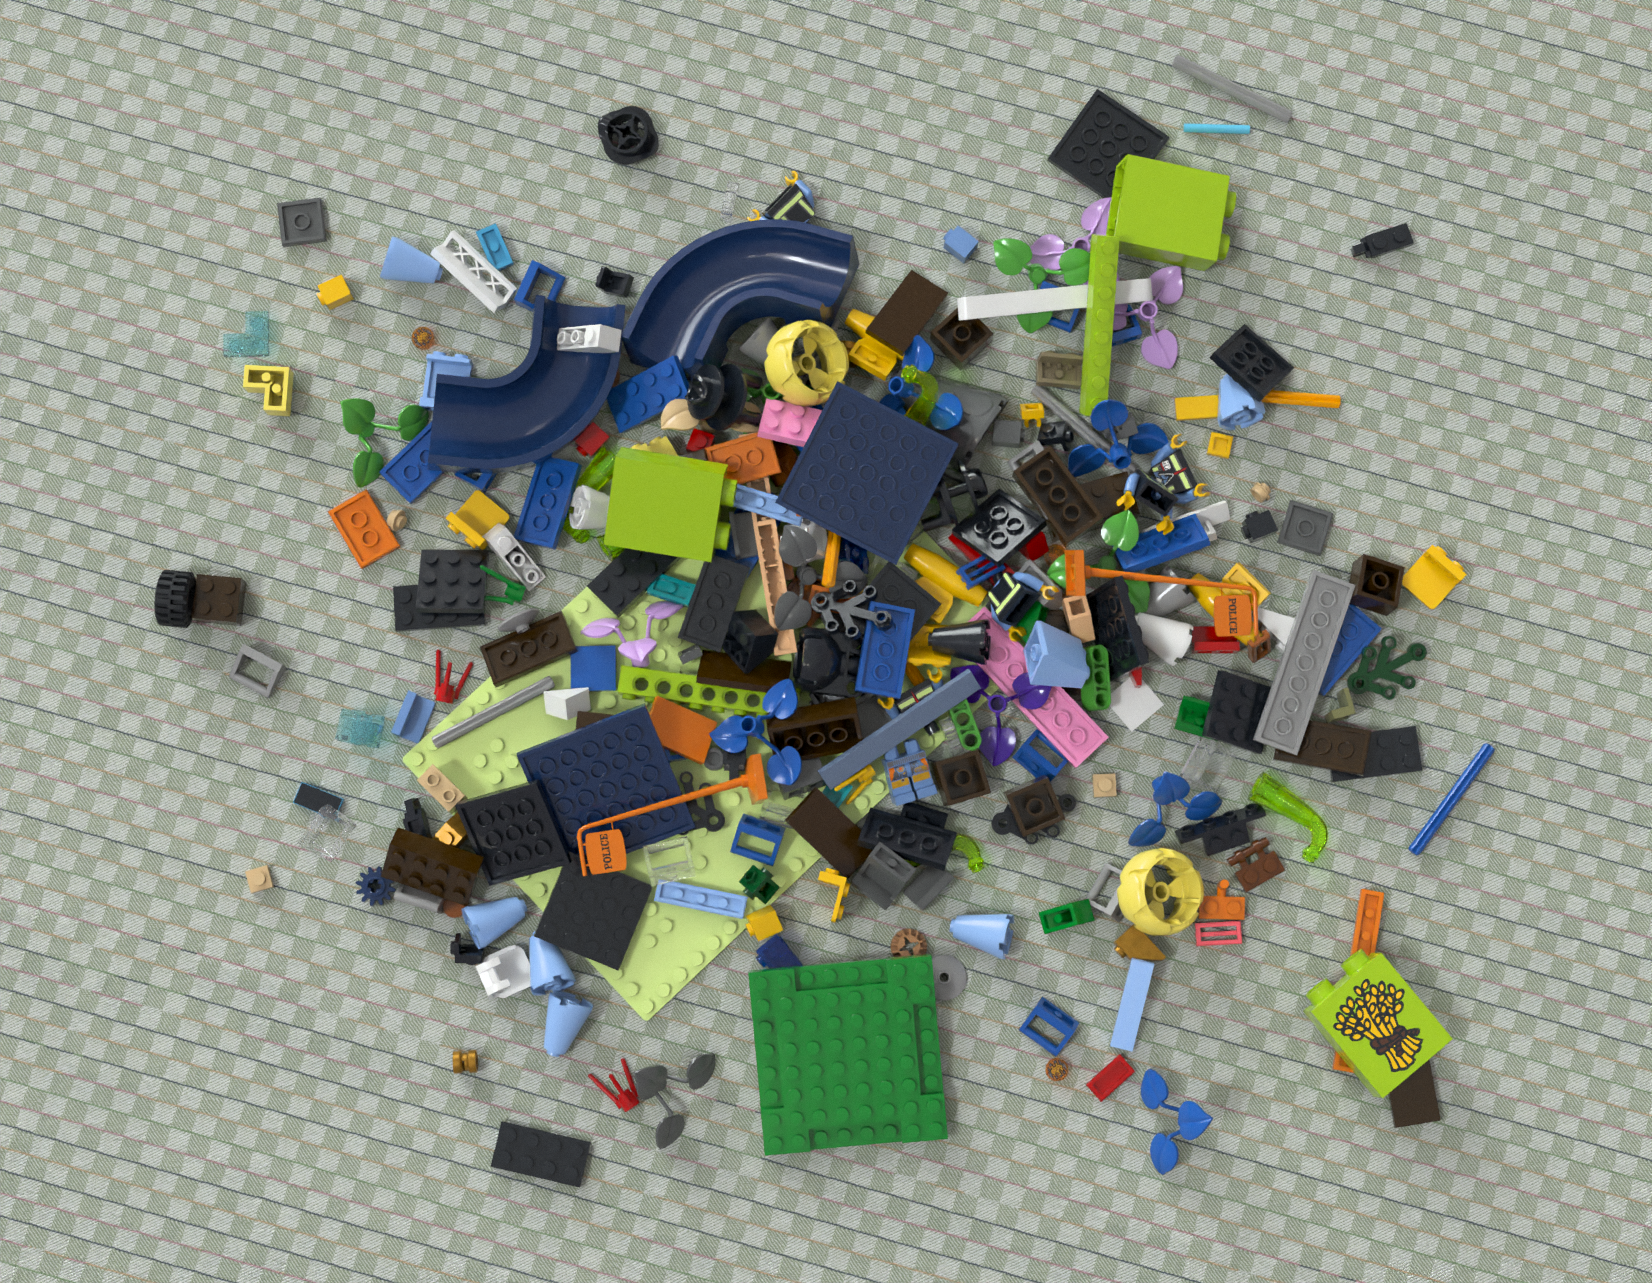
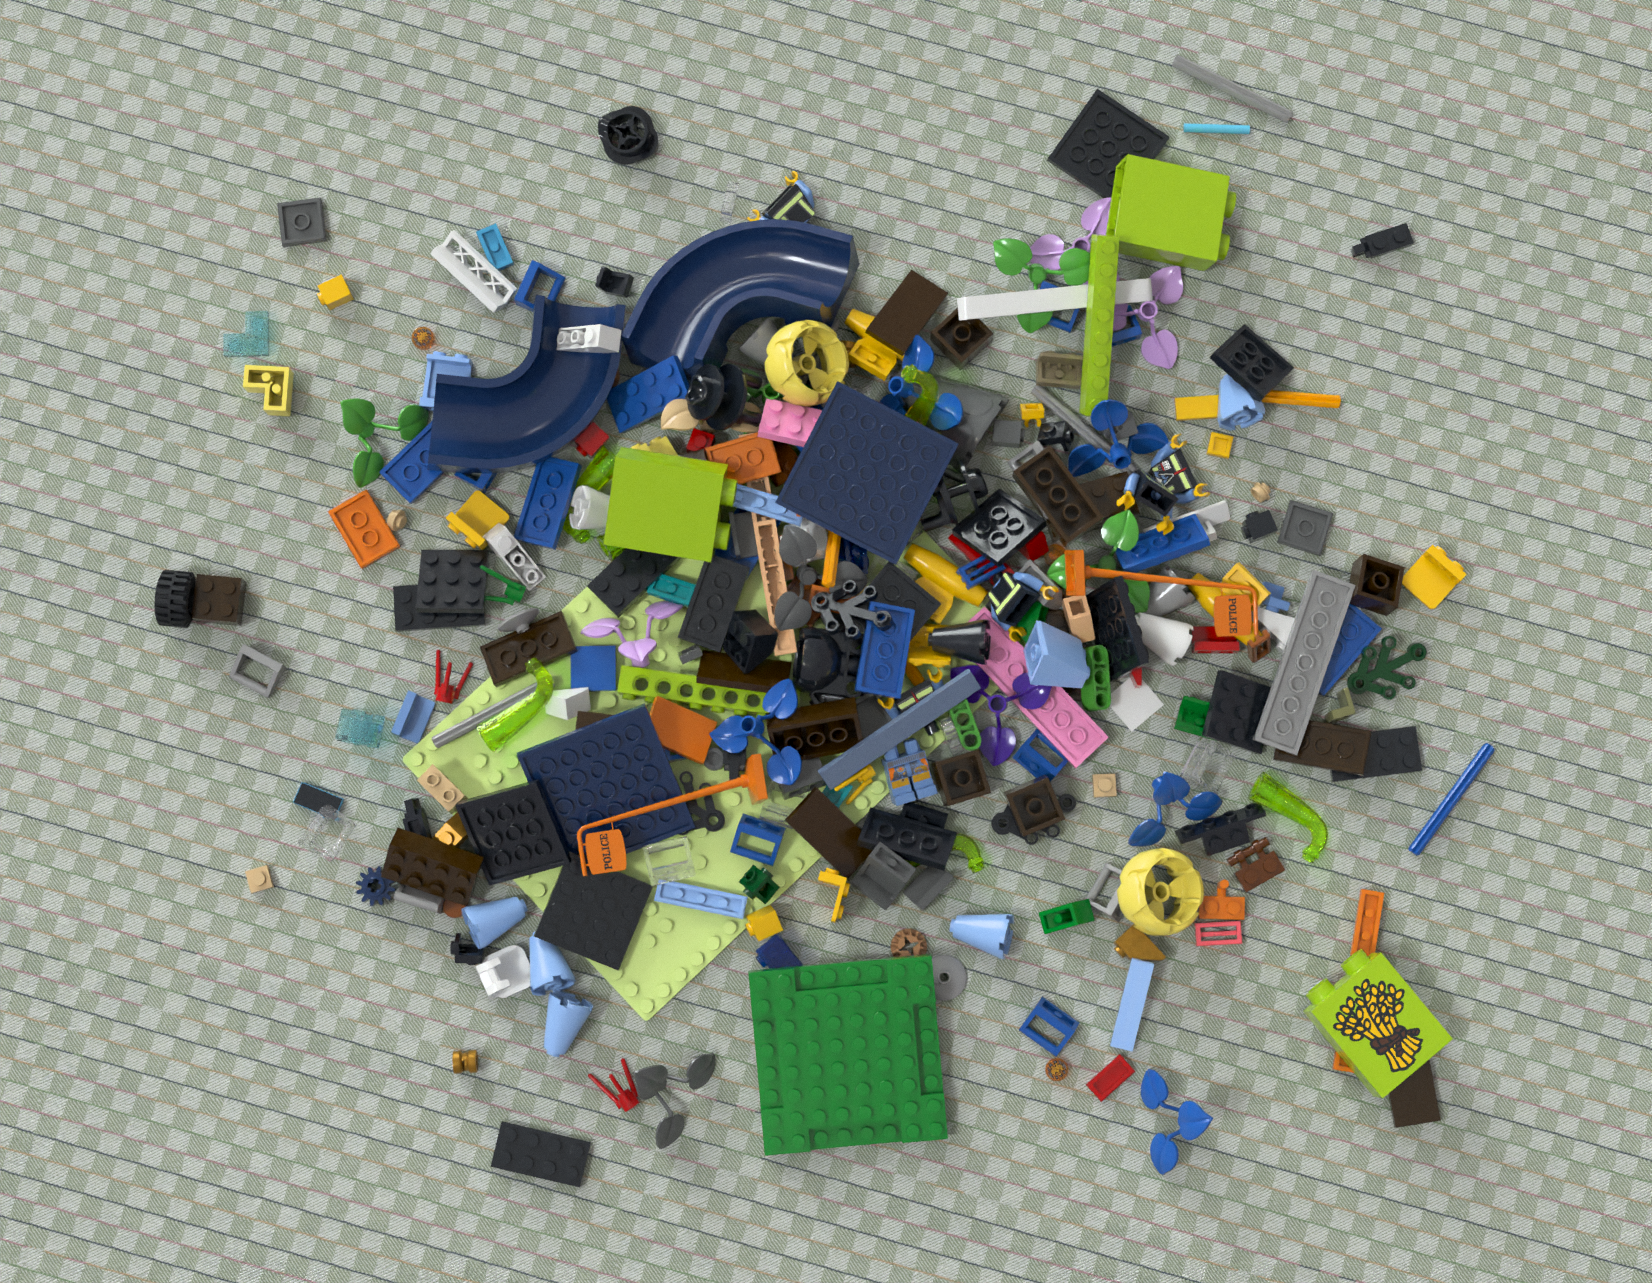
(409, 264): light blue cone -> none
(509, 722): none -> clear neon green animal
(960, 243): medium blue brick -> none
(1274, 600): none -> medium blue bracket

